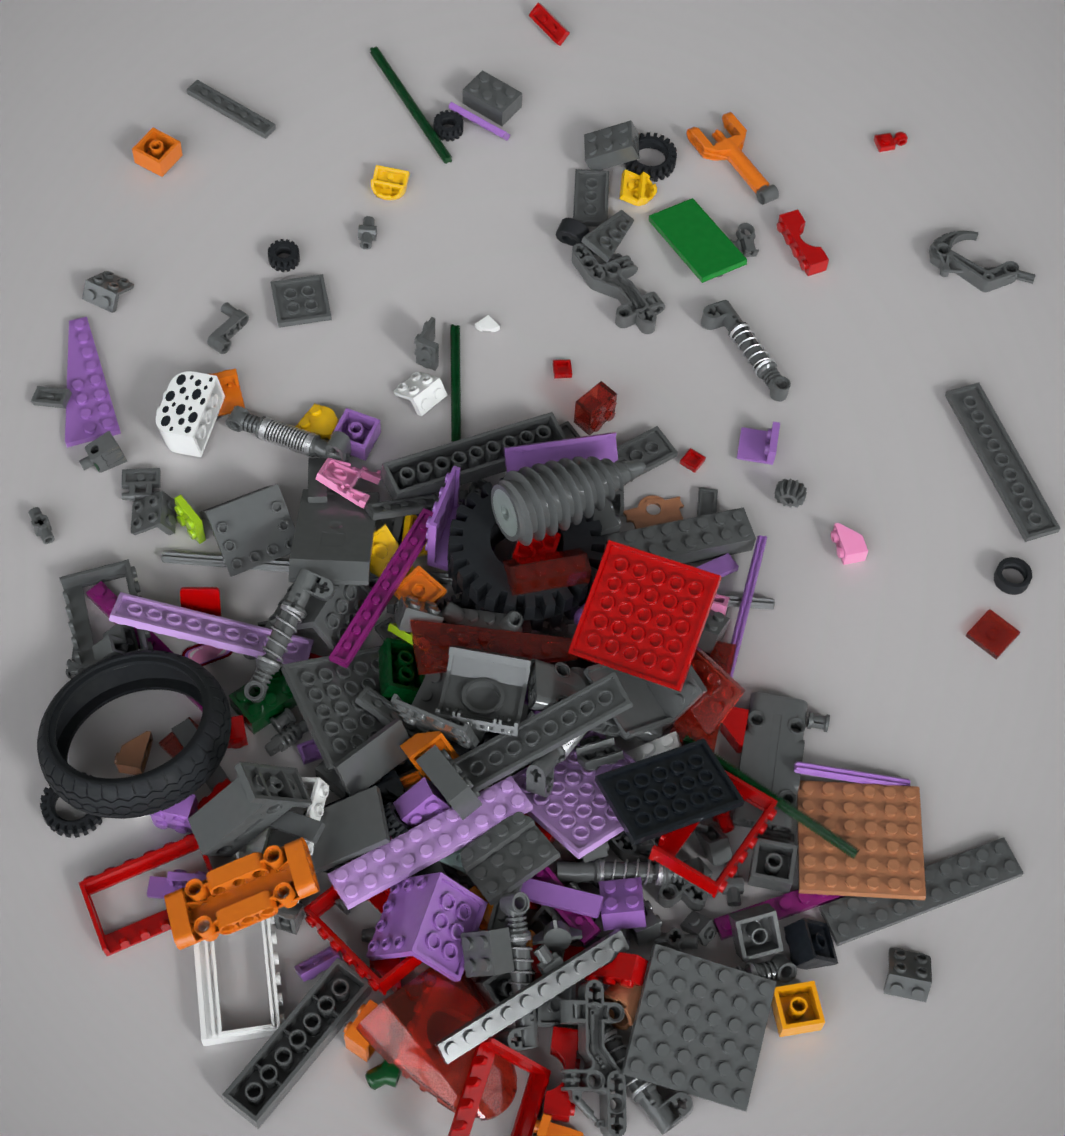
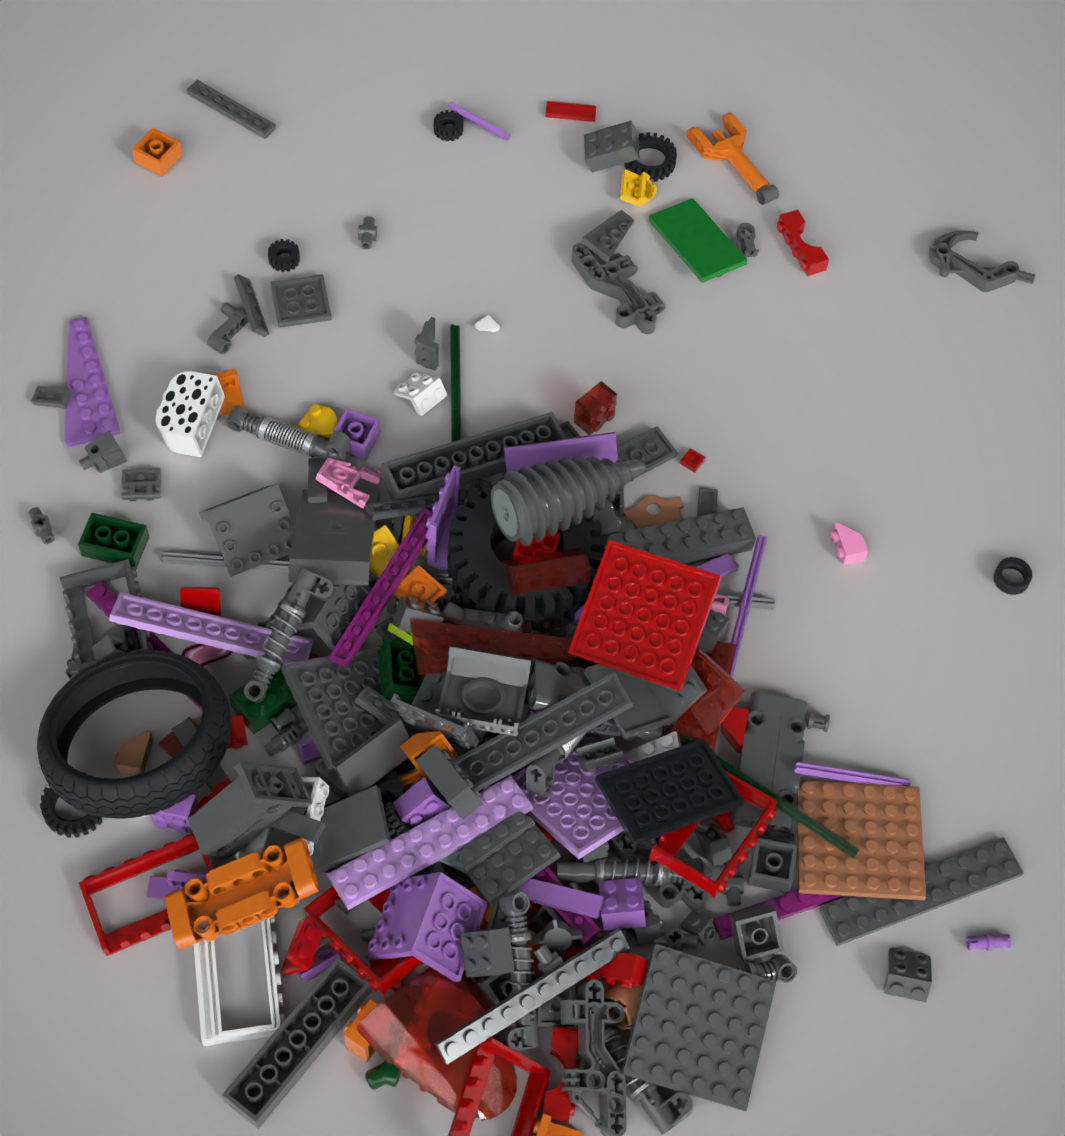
(105, 289): dark grey bracket -> none
(113, 539): none -> dark green brick
(154, 512): dark grey bracket -> none
(189, 519): lime plate -> none
(251, 305): none -> dark grey tile
(290, 918): dark grey slope -> none
(302, 948): none -> red bracket
(389, 182): yellow slope -> none
(411, 105): dark green axle -> none
(492, 98): dark grey brick -> none
(549, 24): red plate -> none
(562, 369): red tile -> none
(570, 111): none -> red tile
(571, 231): black tyre -> none
(591, 197): dark grey tile -> none
(723, 314): dark grey piece -> none
(758, 444): medium lavender bracket -> none
(790, 493): dark grey gear -> none
(797, 1009): light orange brick -> none
(810, 944): black slope -> none
(886, 142): red plate -> none
(988, 942): none -> medium lavender pin
(993, 634): clear red tile -> none
(1002, 462): dark grey plate -> none

